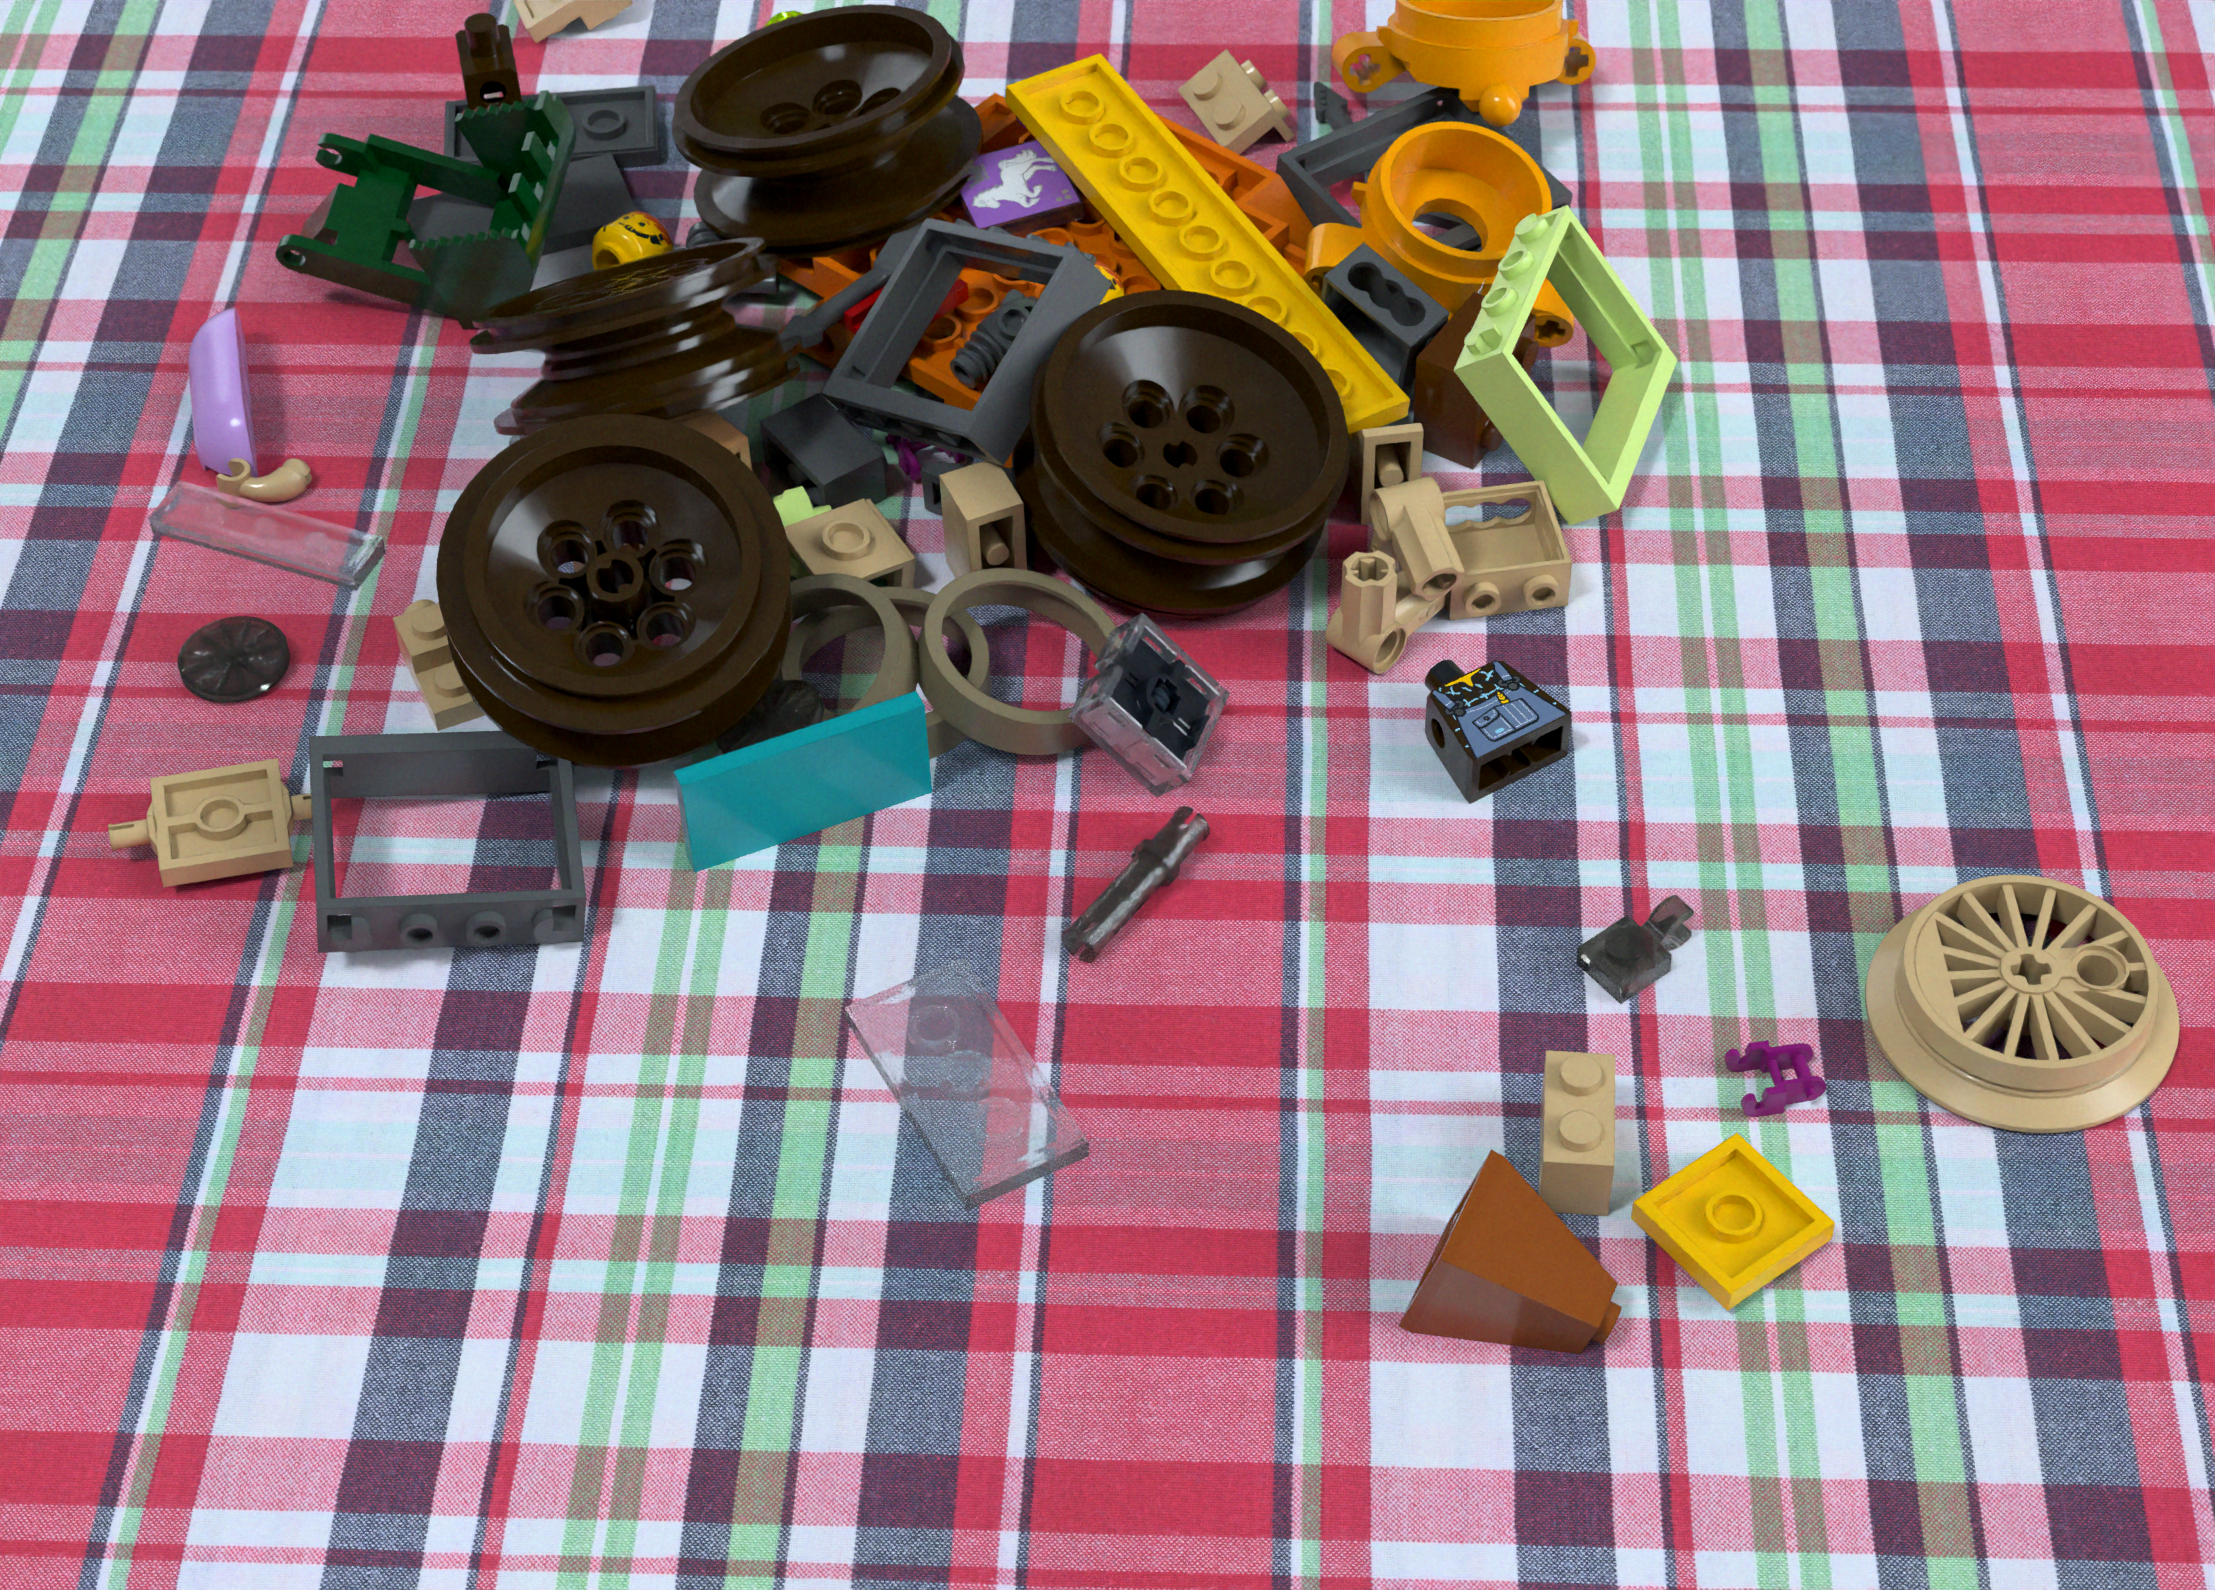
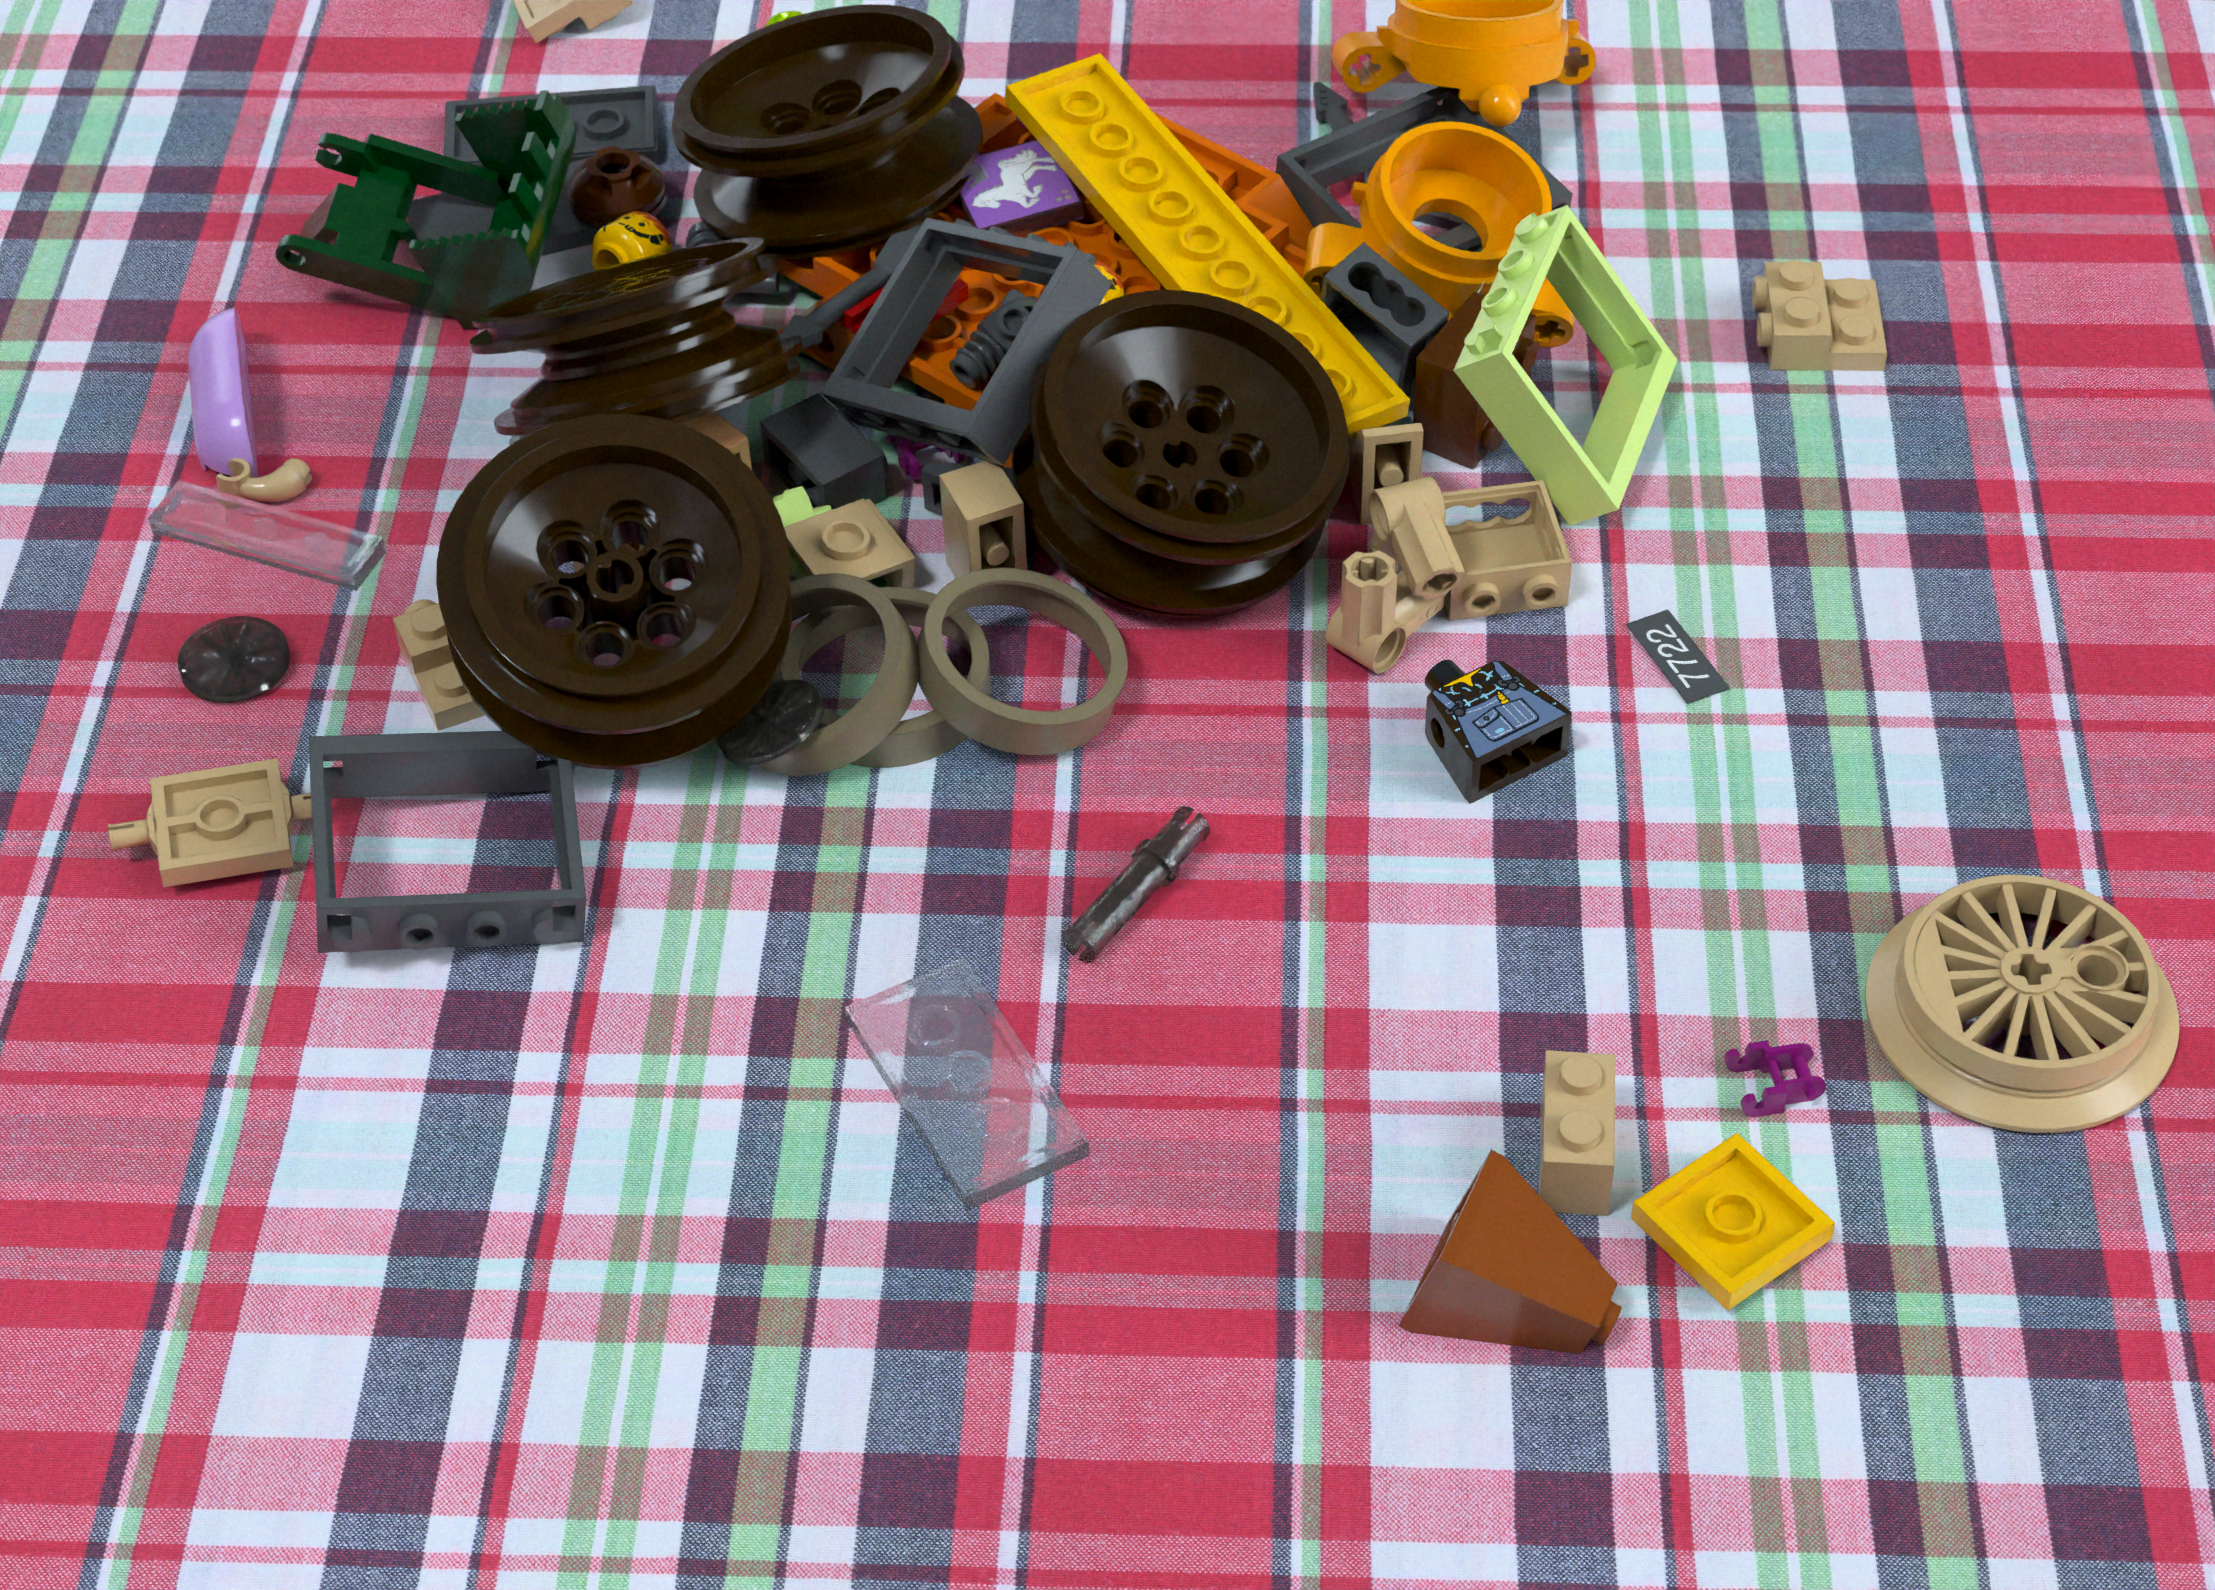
(487, 61): dark brown torso -> none
(603, 197): none -> reddish brown piece
(804, 781): teal tile -> none
(1149, 705): piece -> none
(1232, 105): tan bracket -> none
(1633, 957): clear smoke plate -> none
(1677, 656): none -> dark grey sticker
(1817, 320): none -> tan plate

